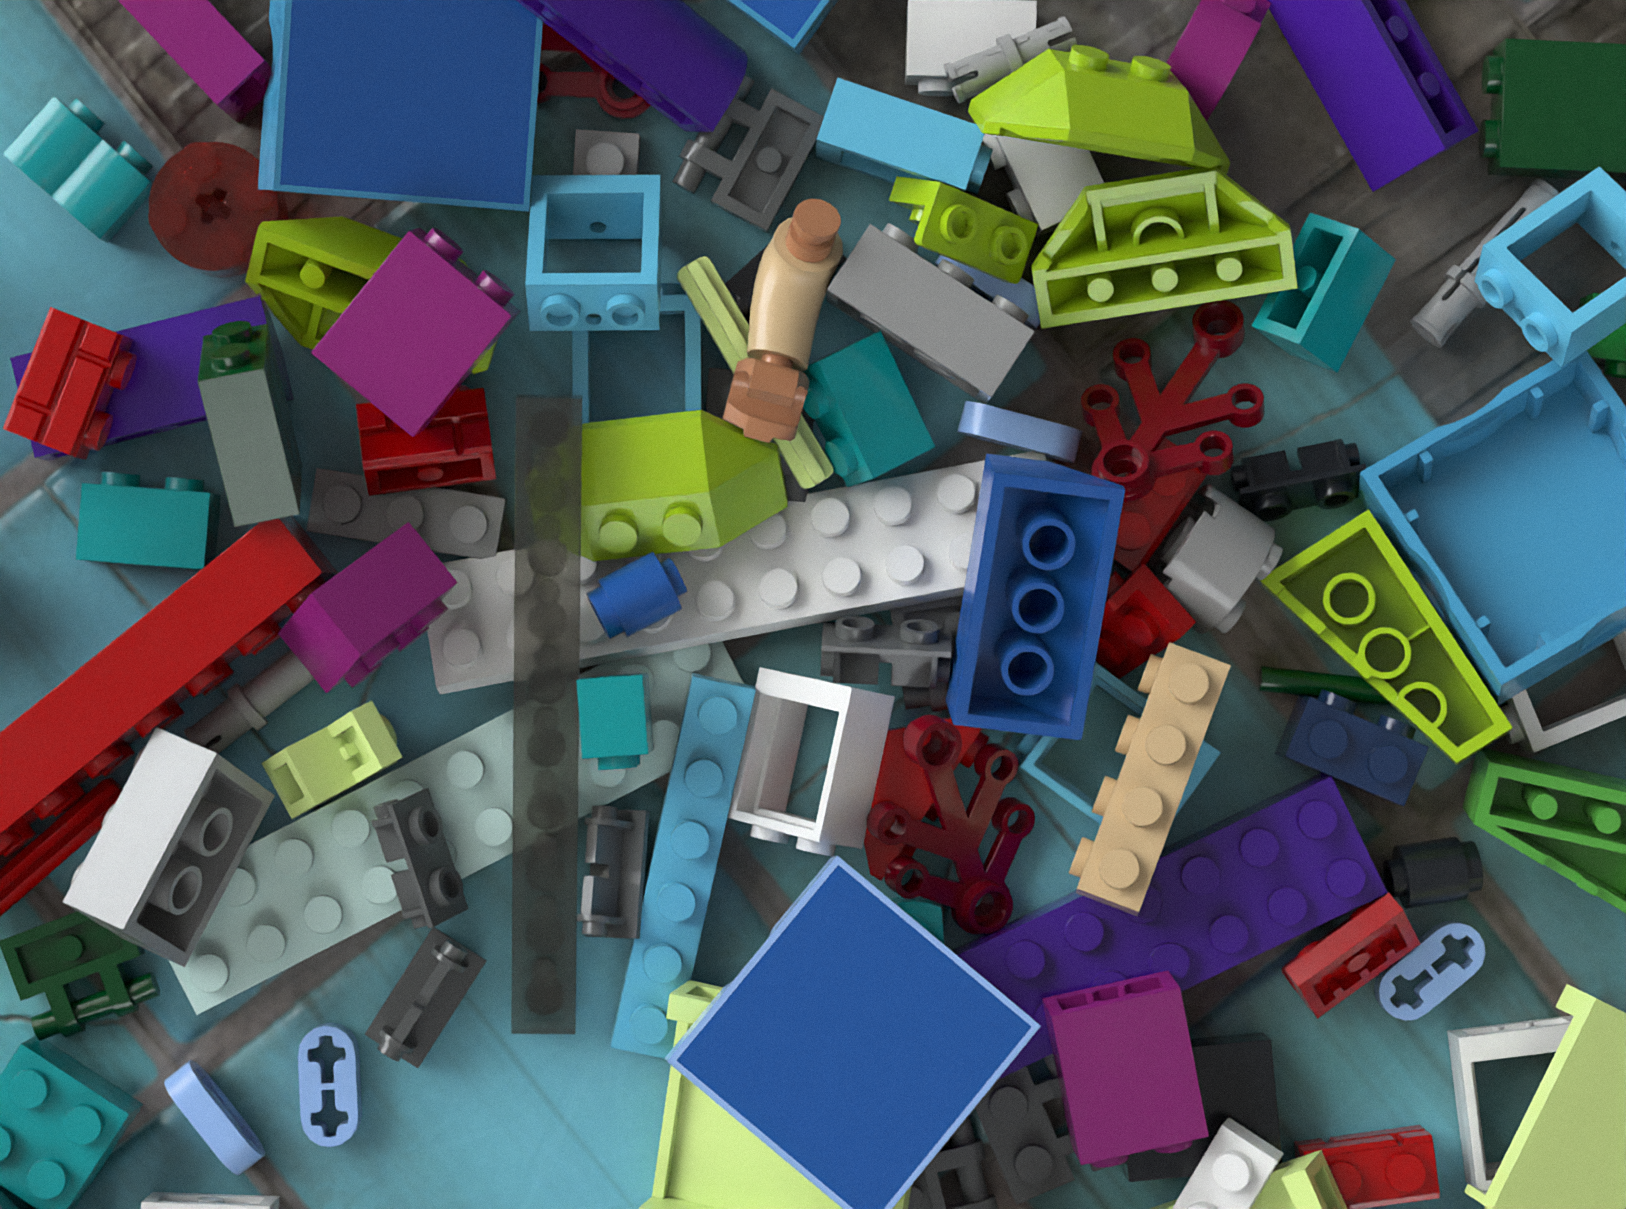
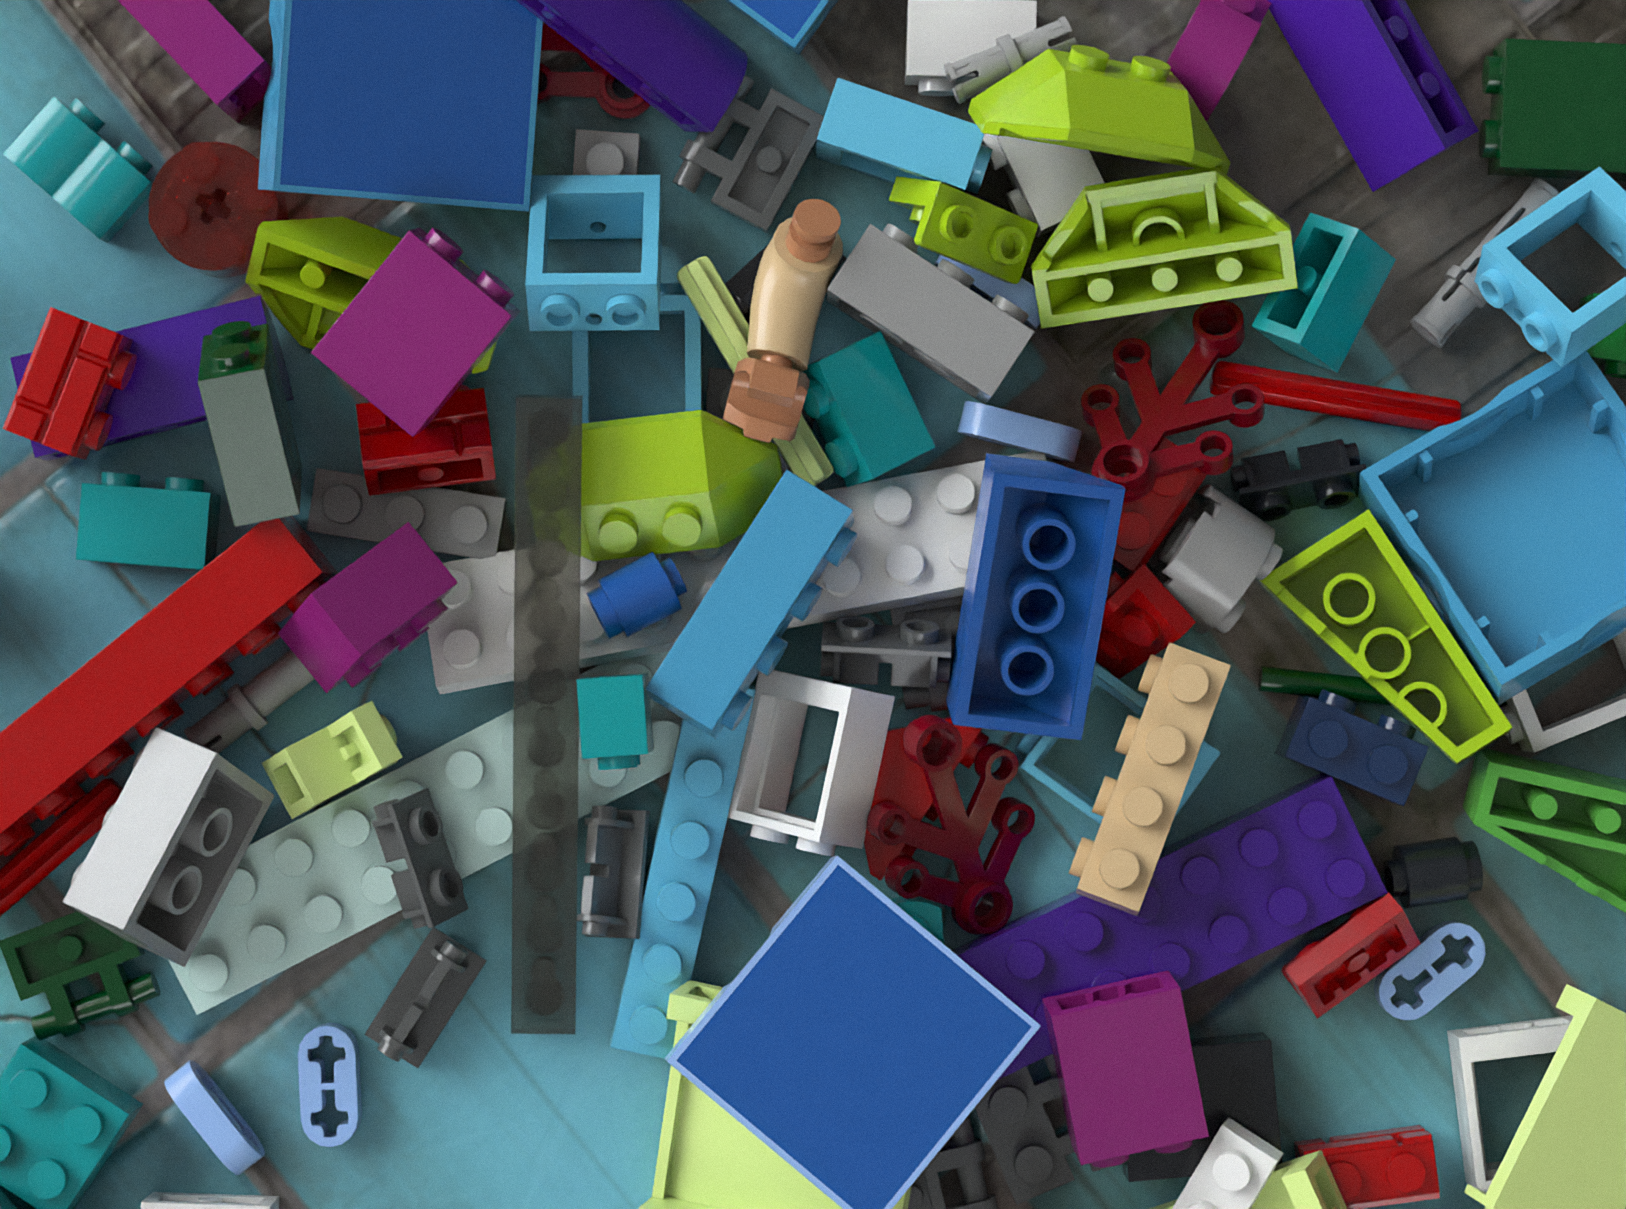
(752, 605): none -> dark azure brick
(1338, 397): none -> red axle

